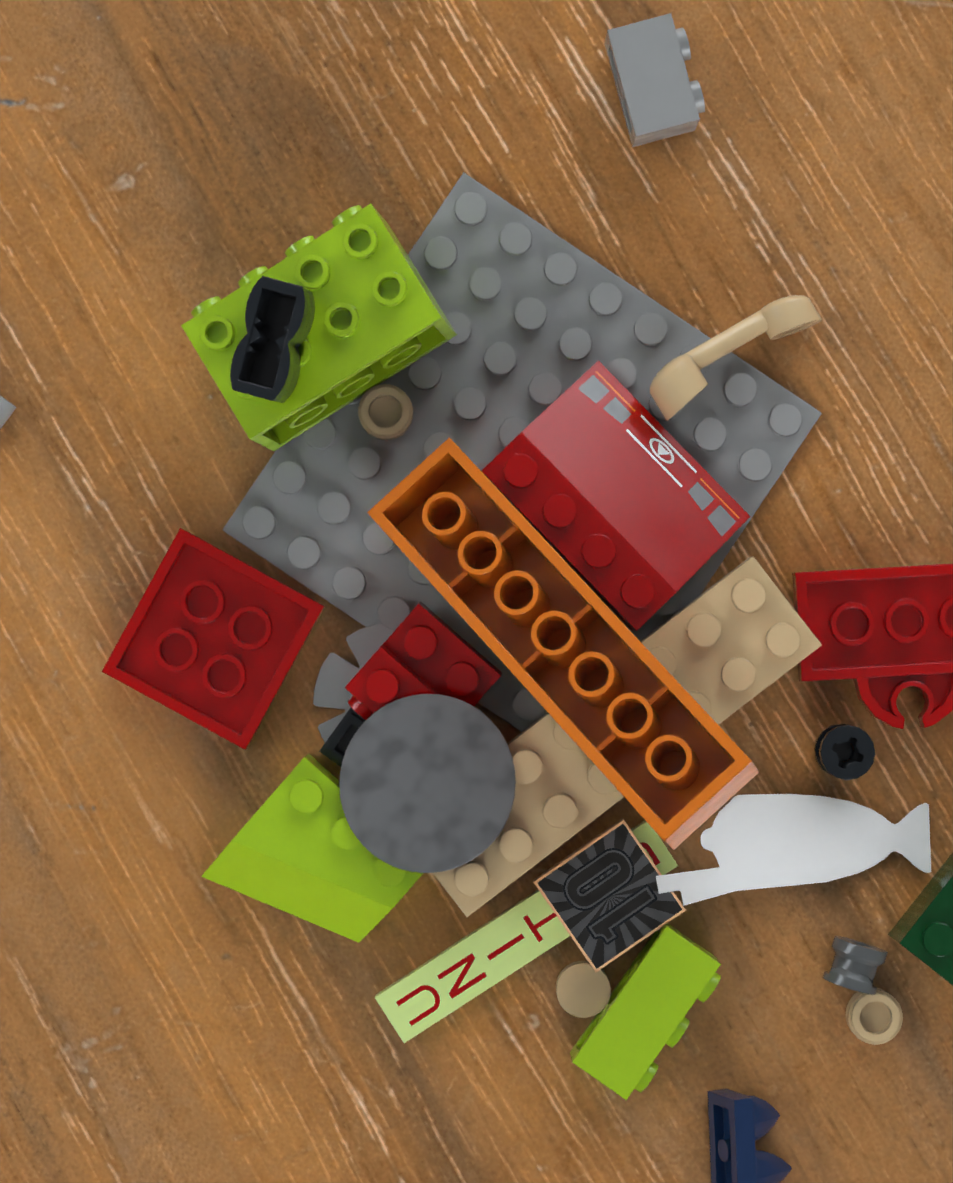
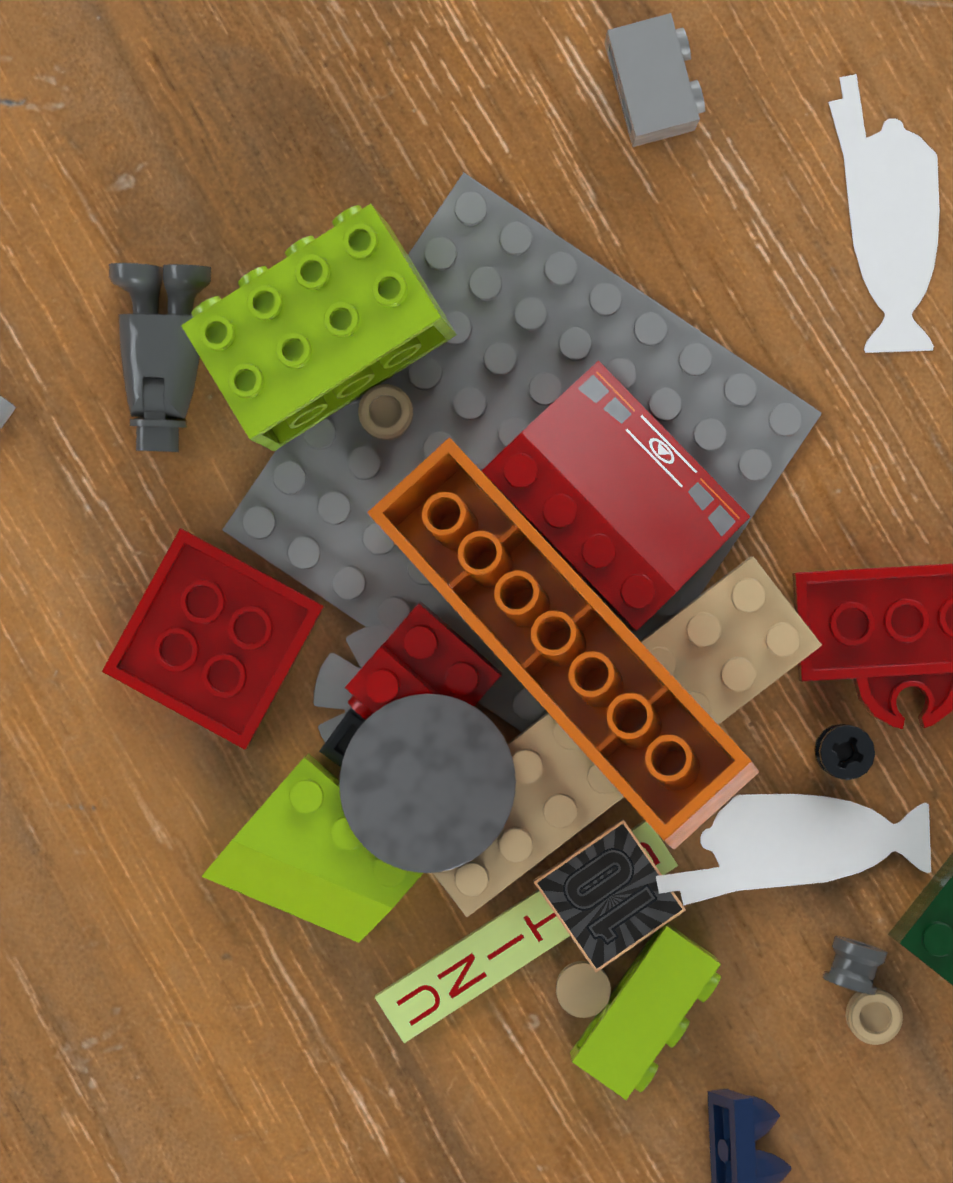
(155, 350): none -> dark grey piece
(277, 324): black brick -> none
(681, 377): tan piece -> none
(891, 217): none -> white sticker

